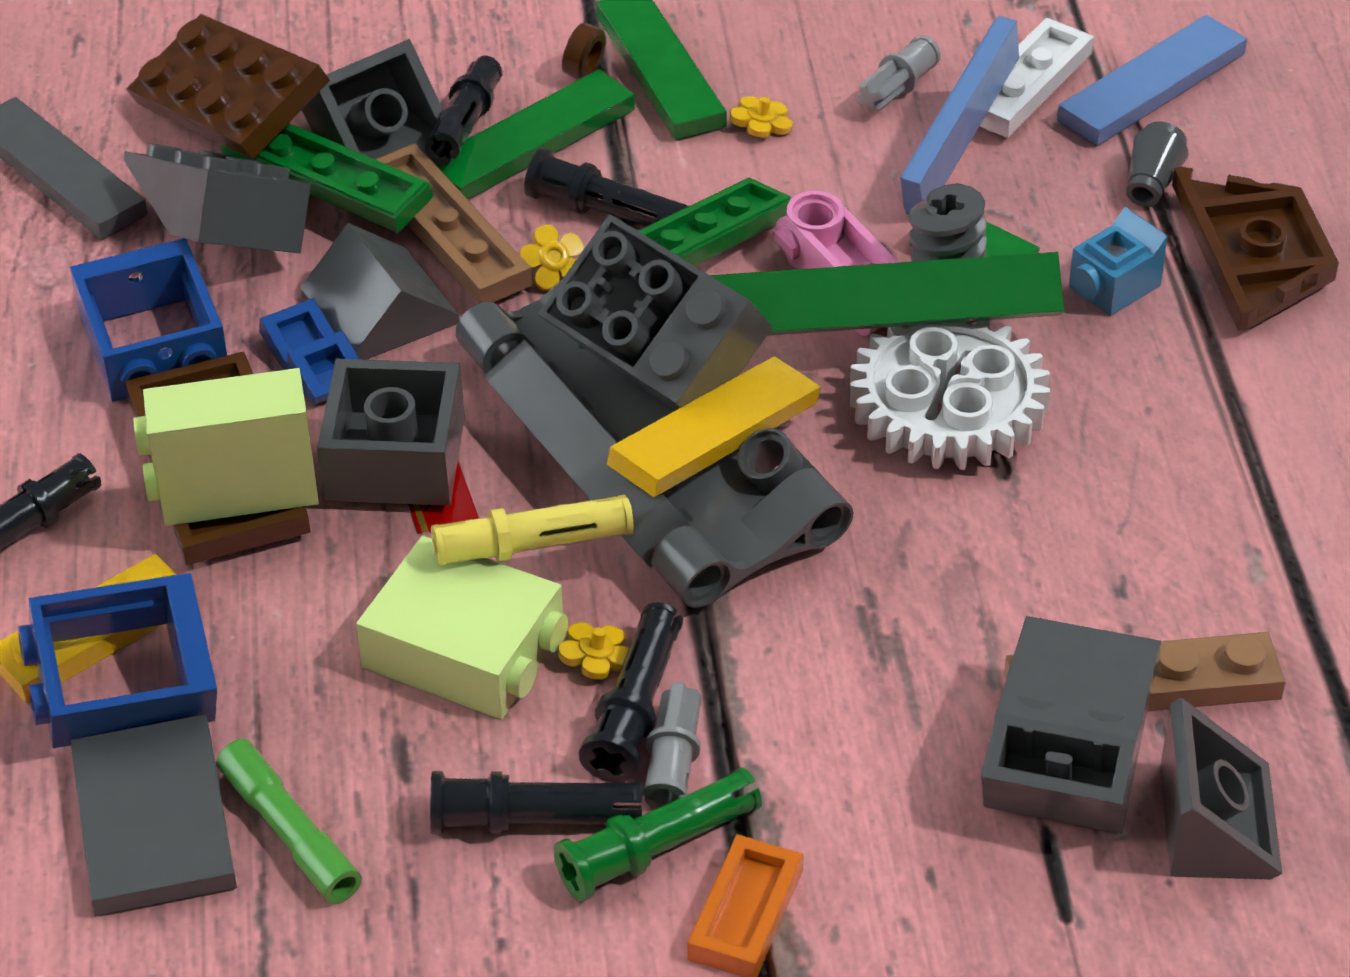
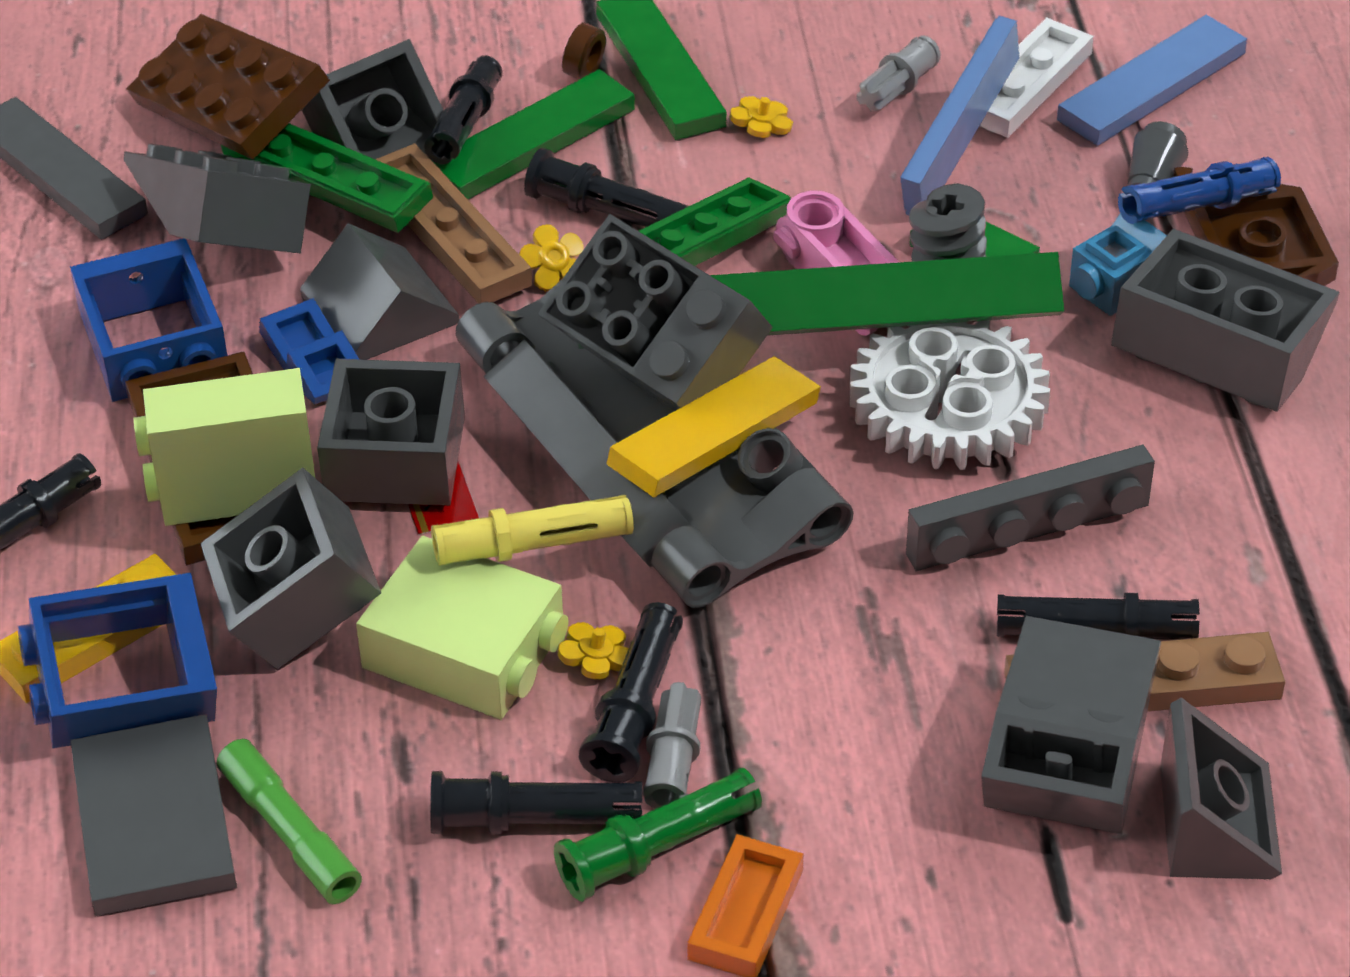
(289, 569): none -> dark grey brick
(1029, 507): none -> dark grey plate
(1126, 615): none -> black pin
(1217, 186): none -> blue pin
(1223, 319): none -> dark grey slope

